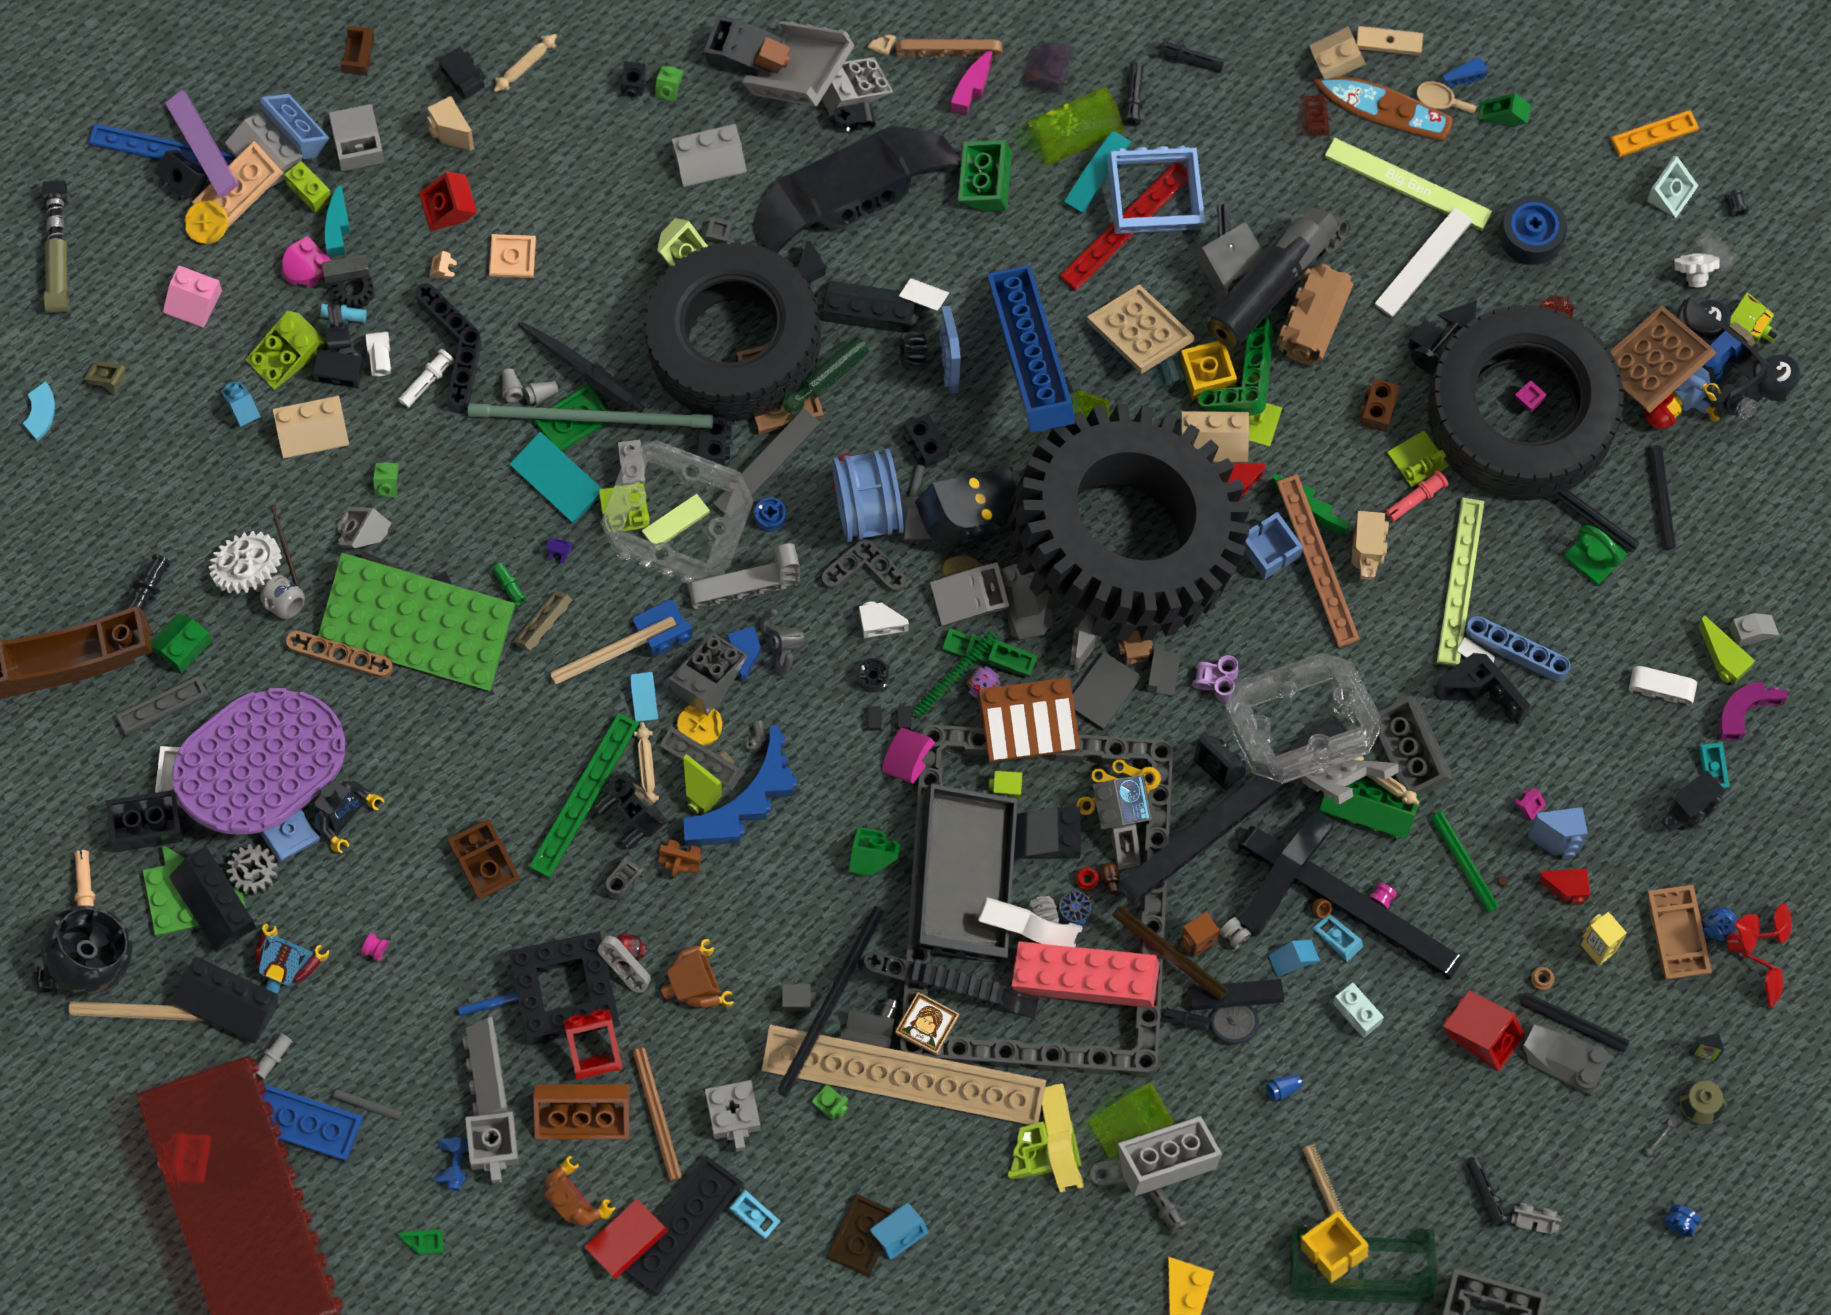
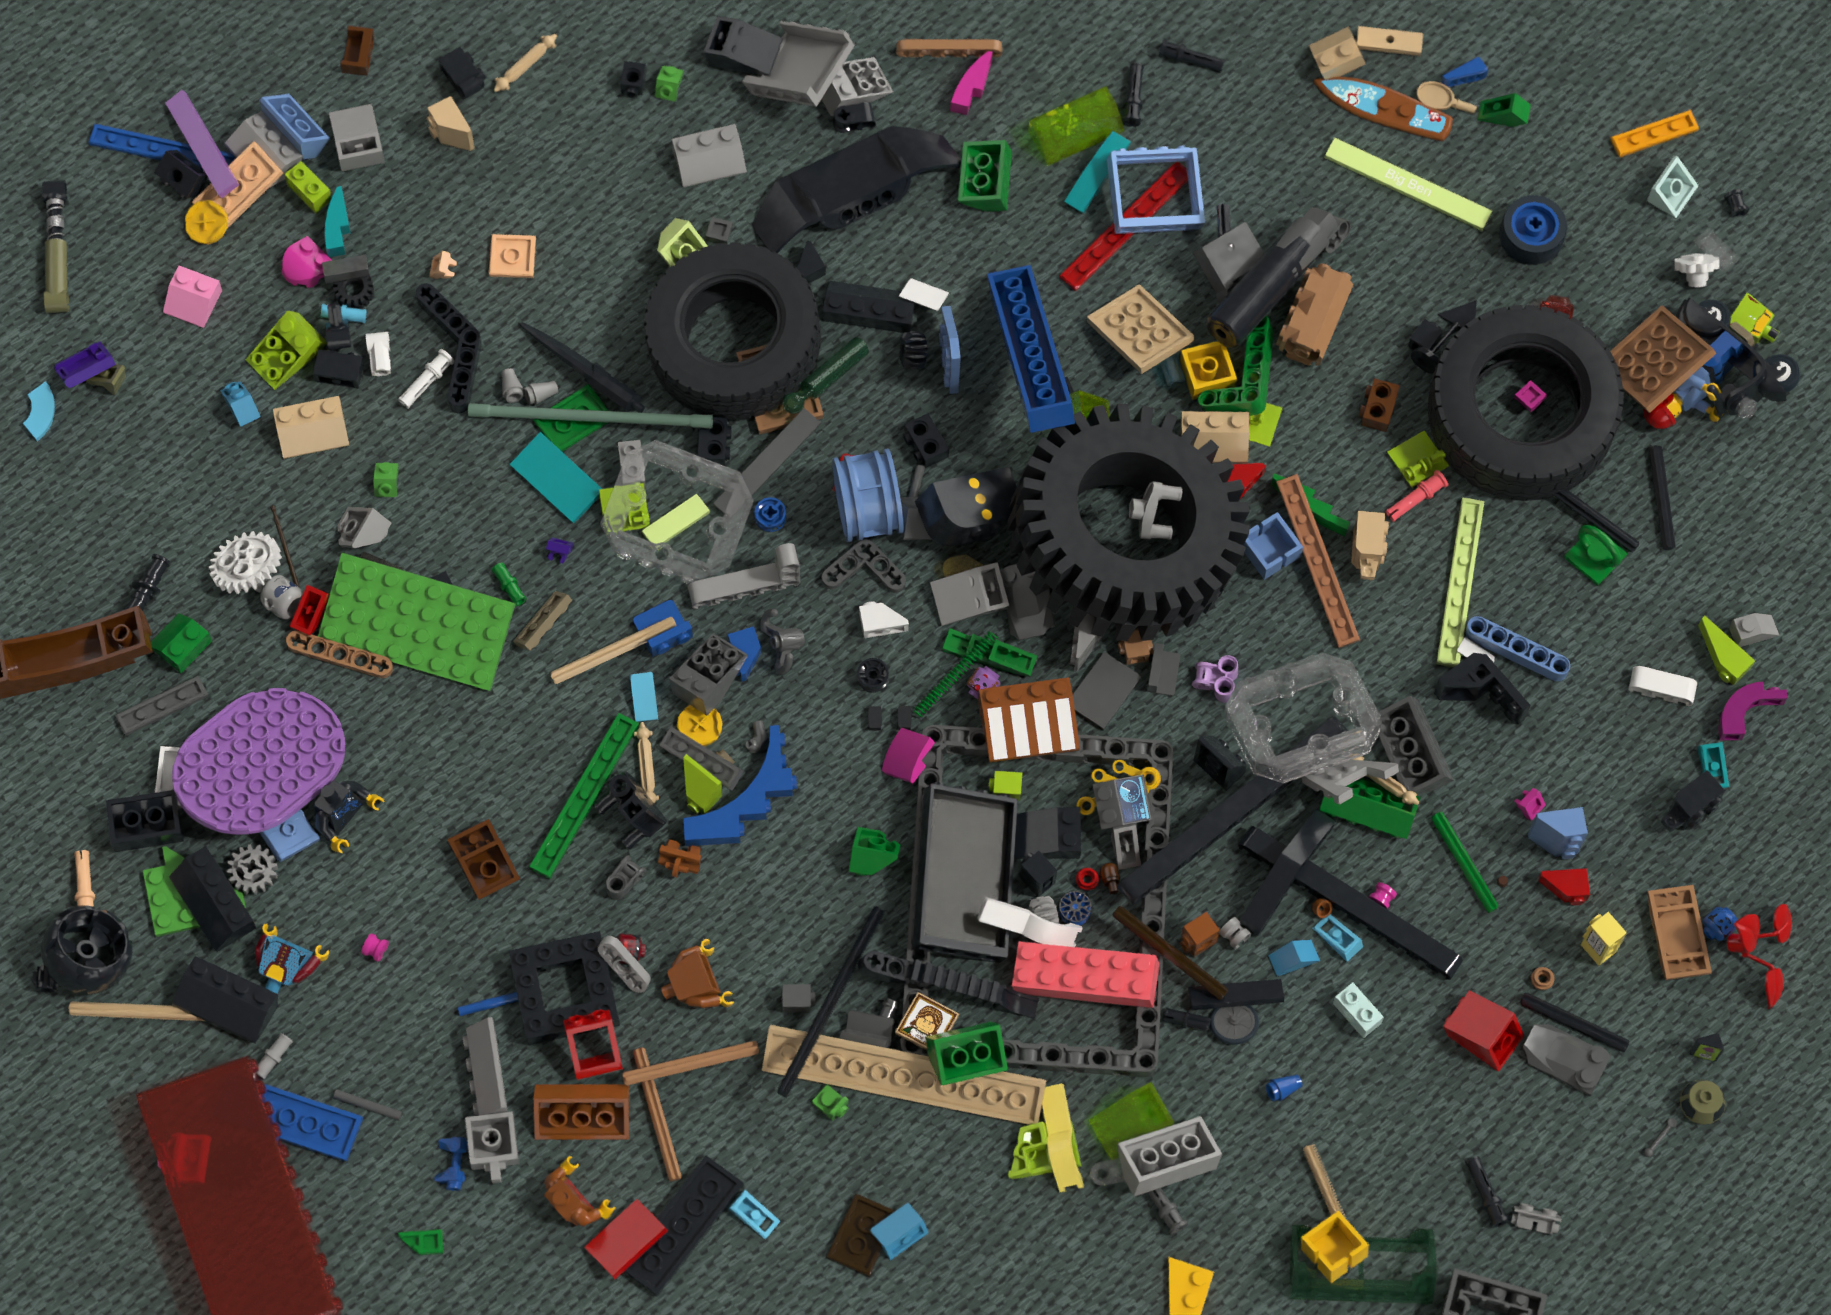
(84, 364): none -> dark purple container
(310, 610): none -> red slope
(447, 201): red slope -> none
(690, 1063): none -> medium nougat axle
(735, 1125): light grey hinge -> none
(772, 55): brick -> none
(882, 45): tan tile -> none
(967, 1053): none -> green slope
(1038, 873): none -> black brick
(1048, 67): clear purple slope -> none
(1145, 510): none -> light grey connector
(1316, 130): clear red slope -> none
(1423, 262): white tile -> none
(1682, 1220): blue wheel -> none

